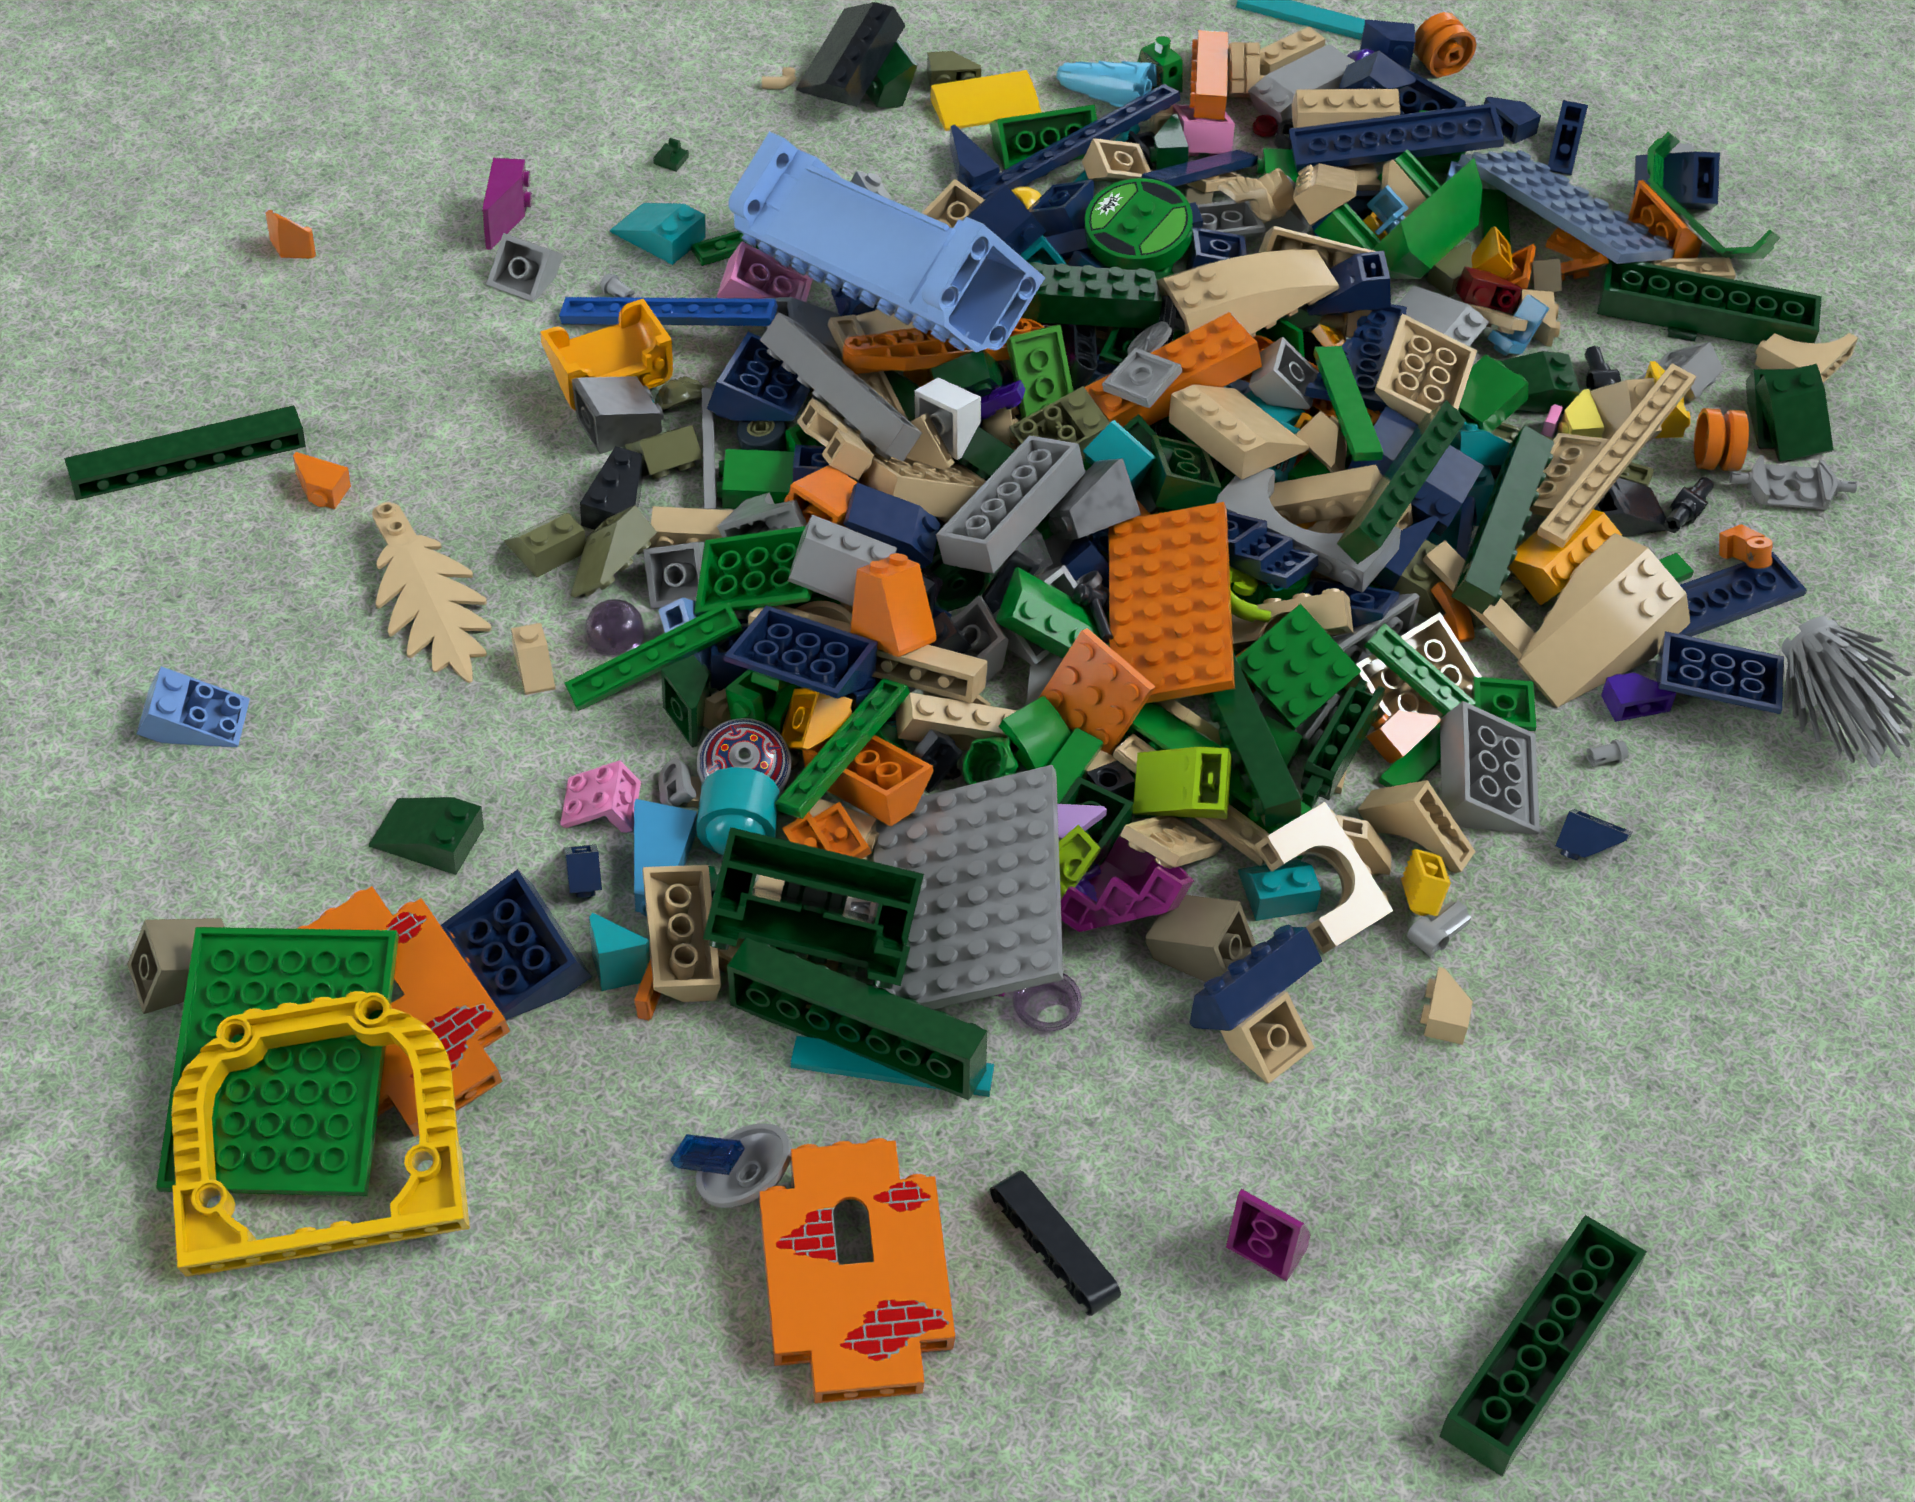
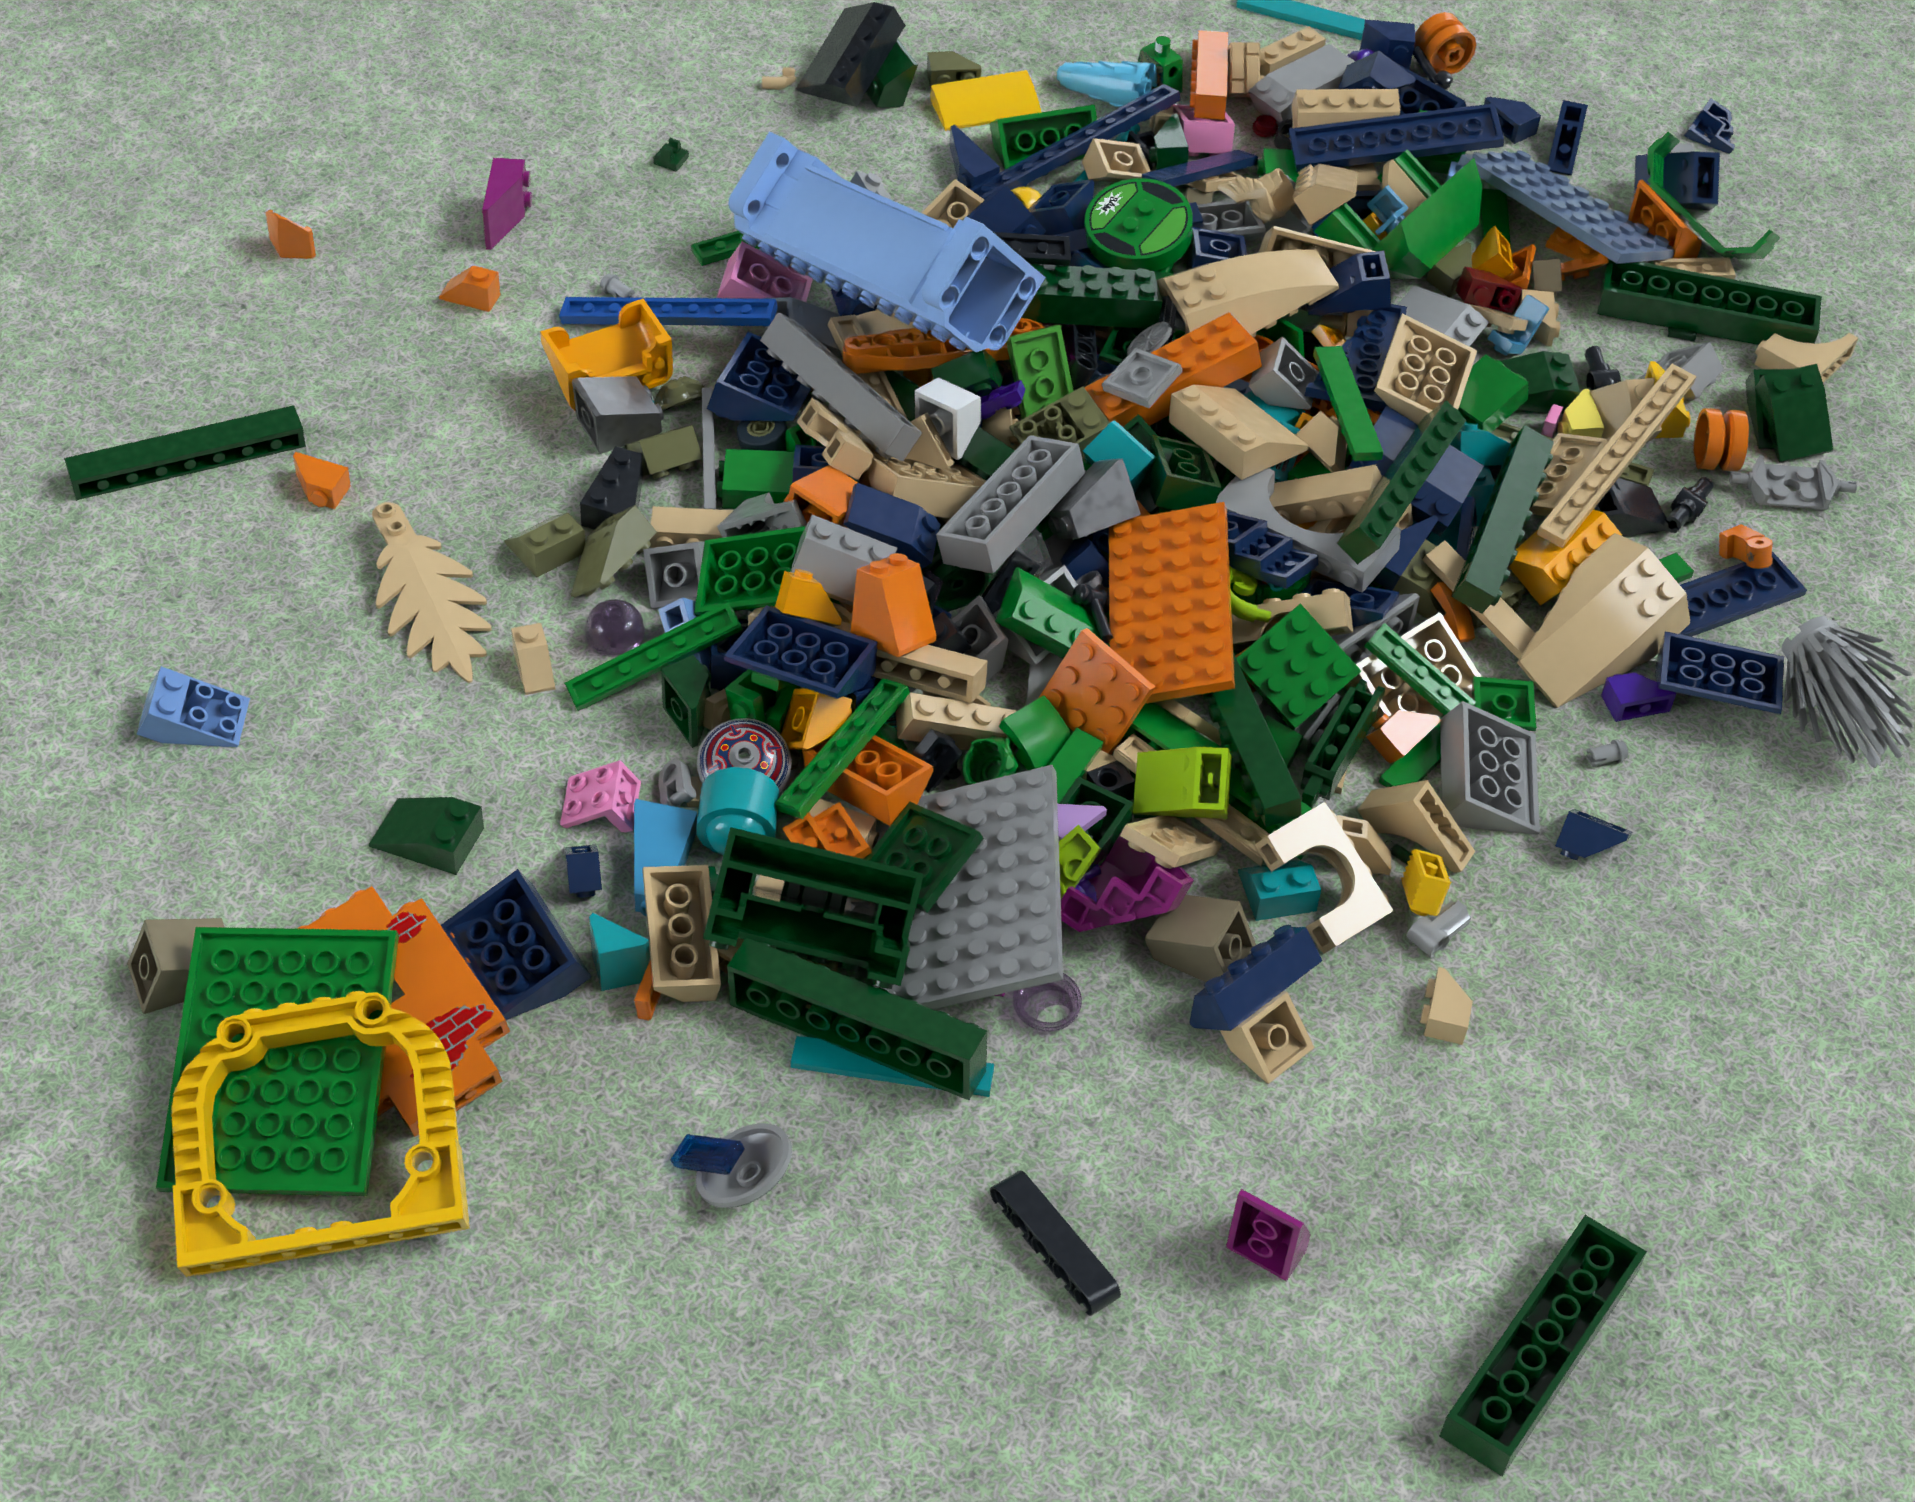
(473, 288): none -> orange slope
(523, 268): light grey slope -> none
(663, 229): teal slope -> none
(806, 598): none -> light orange slope
(857, 1320): orange panel -> none
(928, 845): none -> dark green plate
(1039, 248): none -> black plate
(1400, 853): none -> dark green piece
(1442, 78): none -> black piece
(1715, 122): none -> dark blue slope

